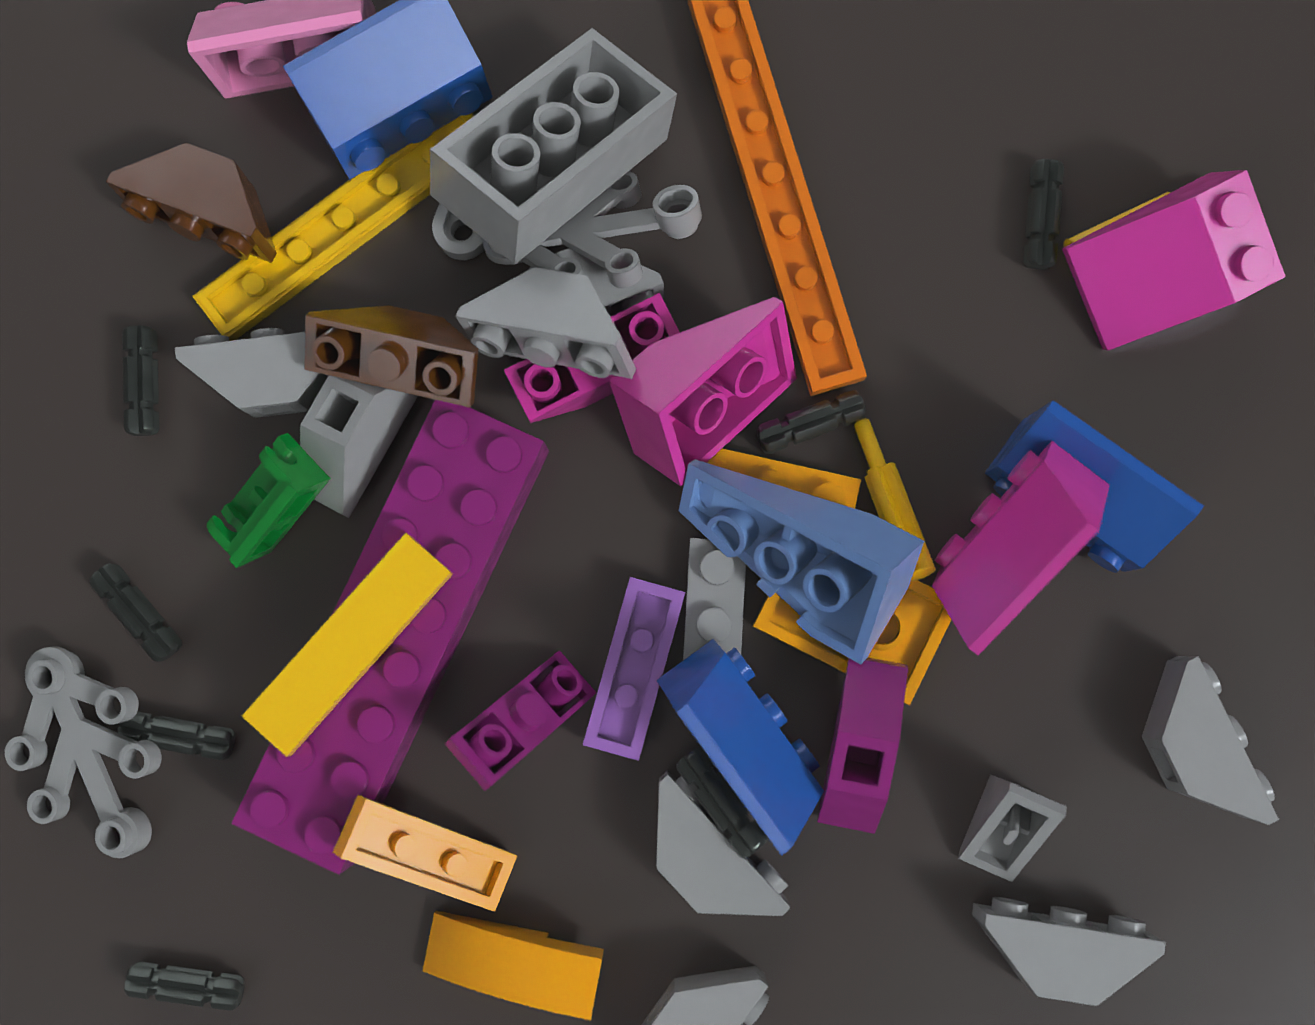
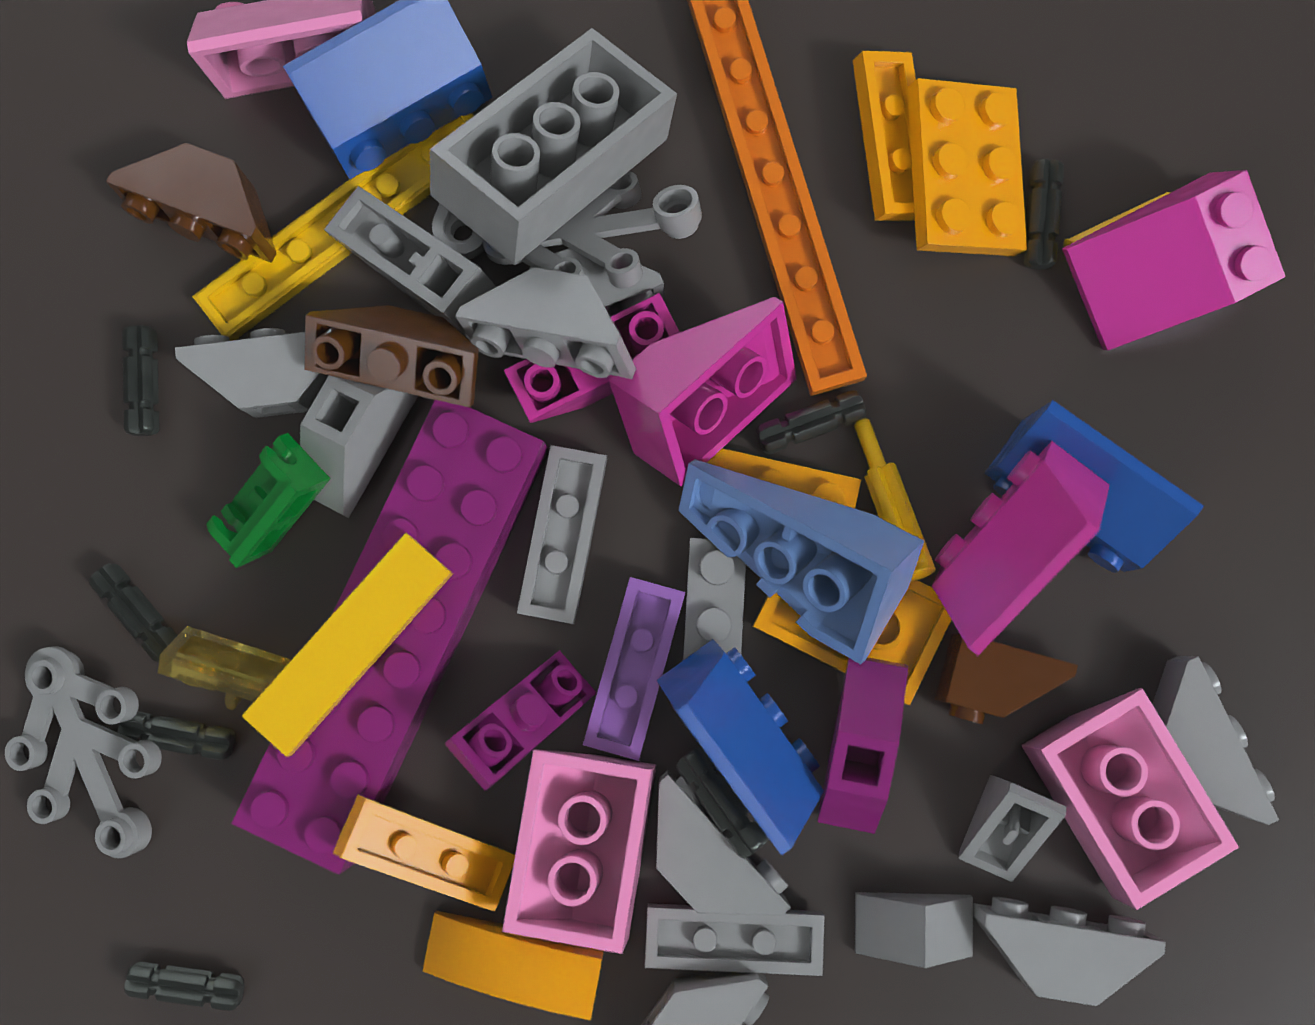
(220, 664): none -> clear yellow plate
(408, 256): none -> light grey slope
(562, 534): none -> light grey plate
(580, 849): none -> bright pink slope
(734, 943): none -> light grey plate
(884, 116): none -> light orange plate
(914, 927): none -> light grey slope
(966, 168): none -> light orange plate
(996, 679): none -> reddish brown slope
(1130, 798): none -> bright pink slope

